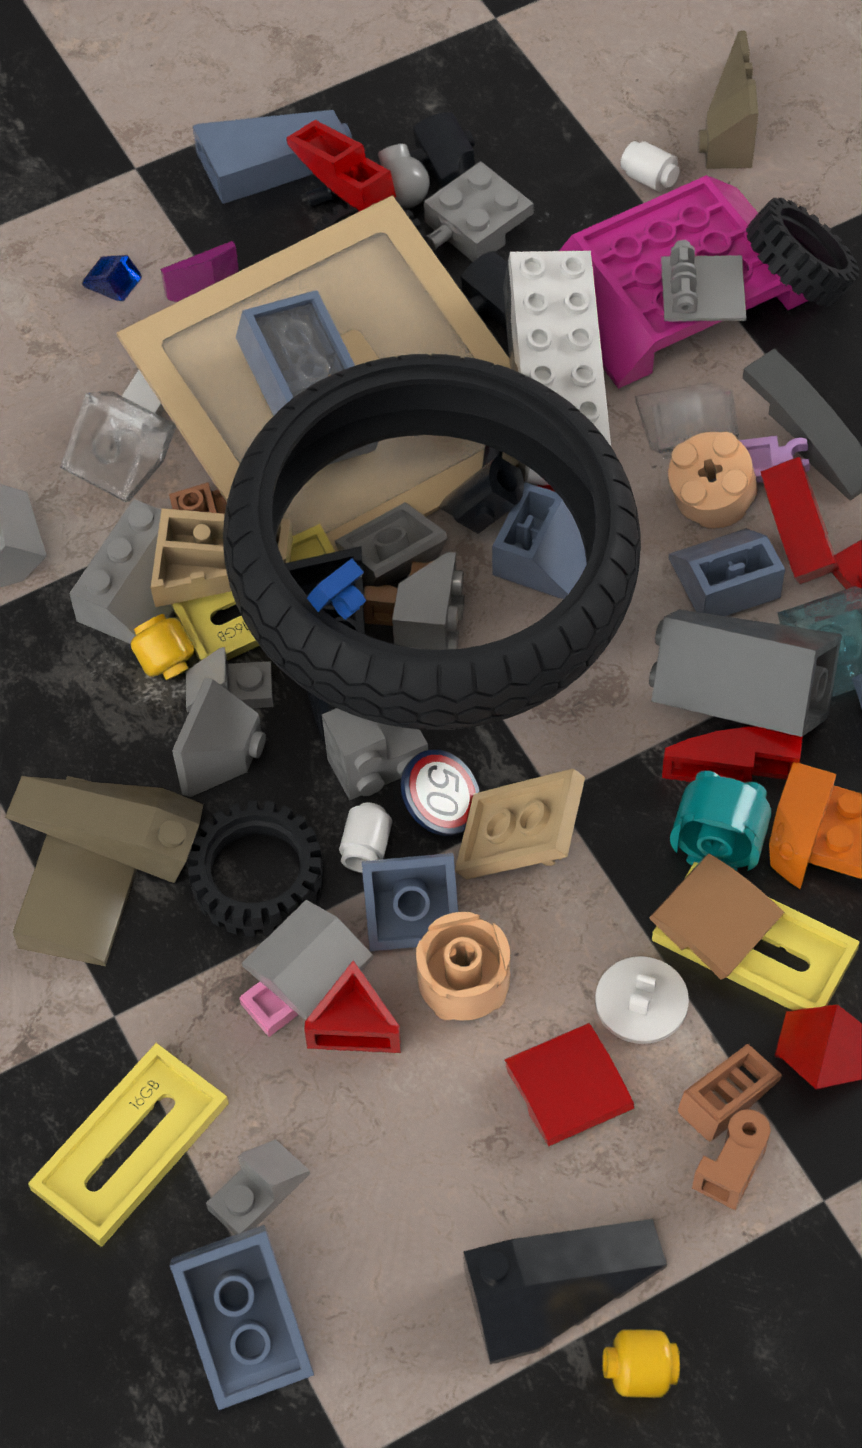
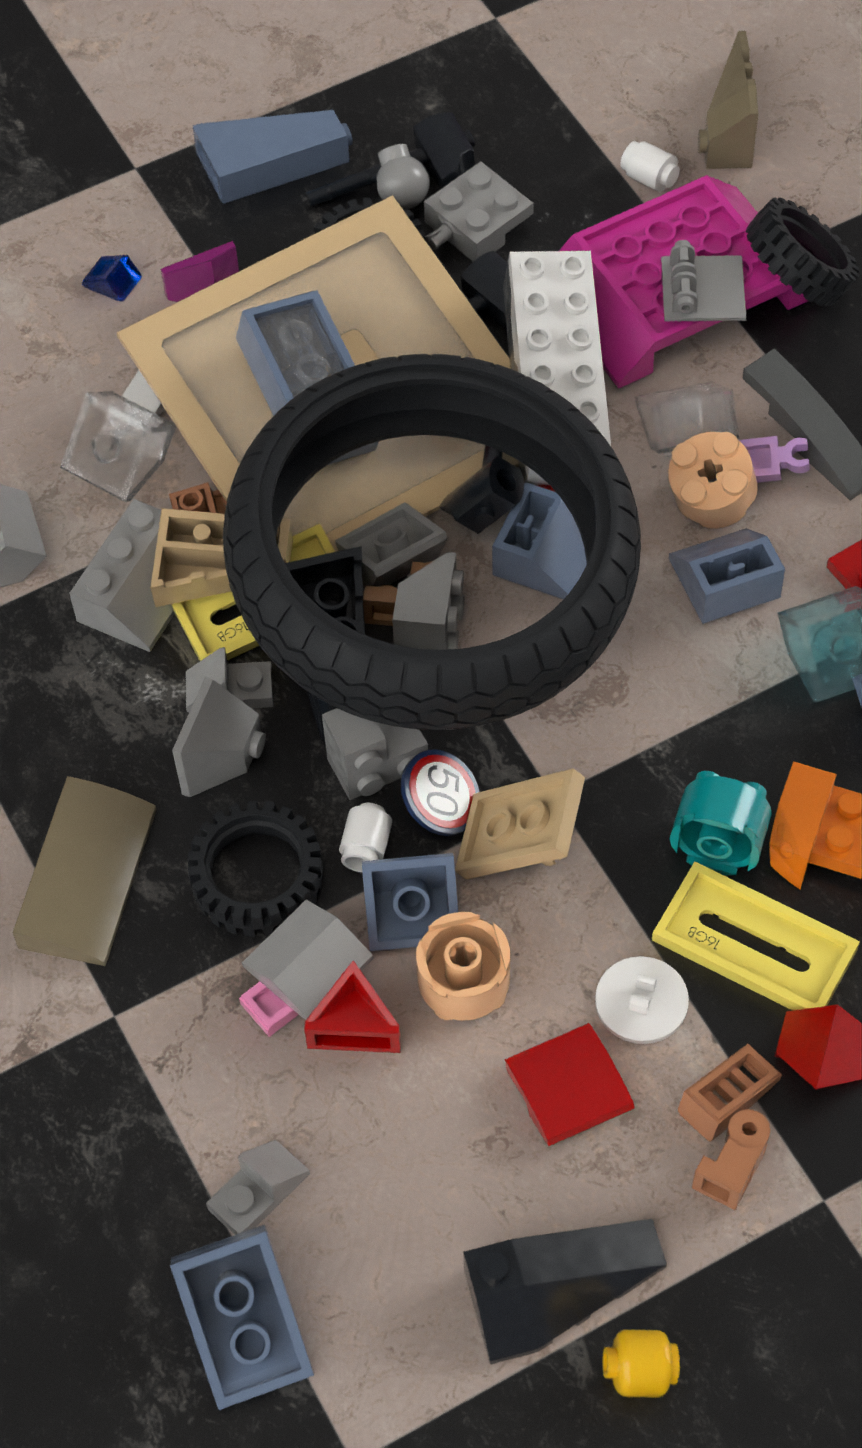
(65, 1175): light yellow piece -> none
(125, 823): dark tan wedge -> none
(162, 647): yellow head -> none
(339, 590): blue tile -> none
(342, 165): red slope -> none
(716, 915): medium nougat slope -> none
(733, 754): red slope -> none
(745, 670): slope -> none
(799, 521): red slope -> none

